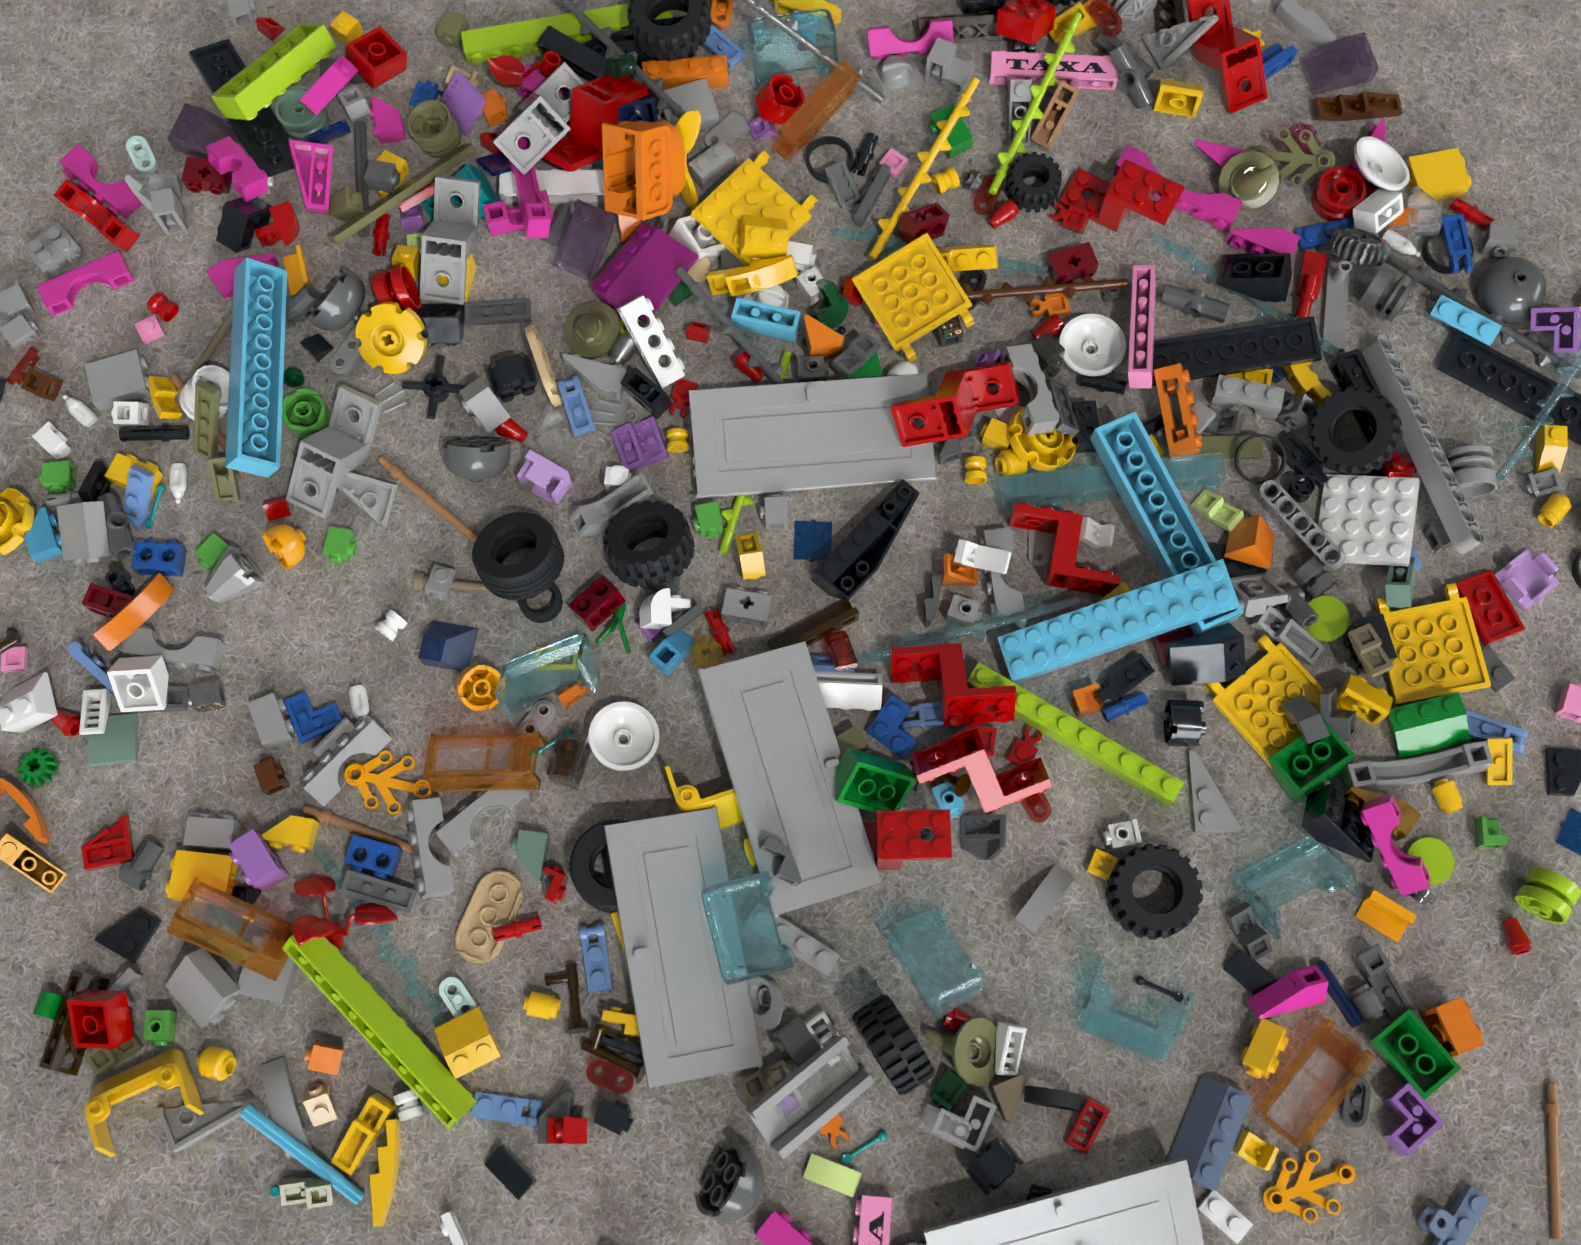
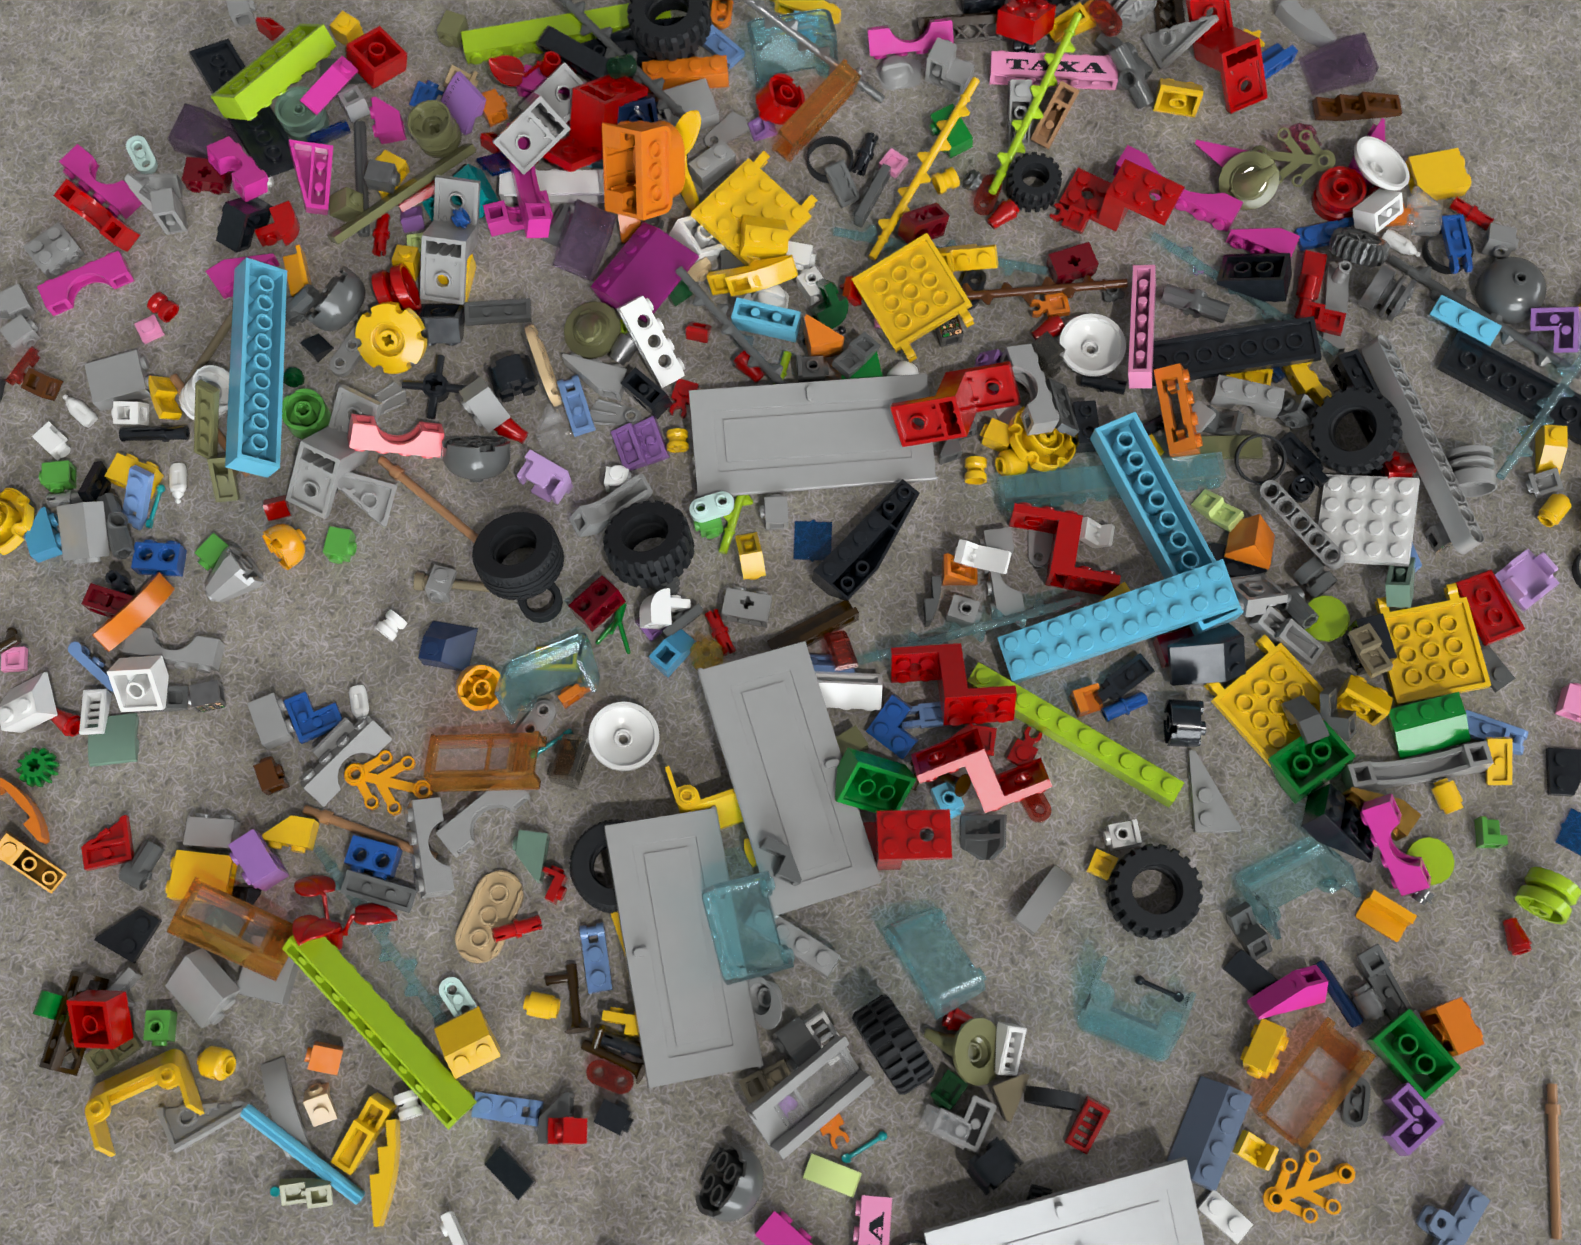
(422, 440): none -> arch
(461, 218): none -> blue plate
(712, 507): none -> light aqua plate
(1325, 319): none -> red slope

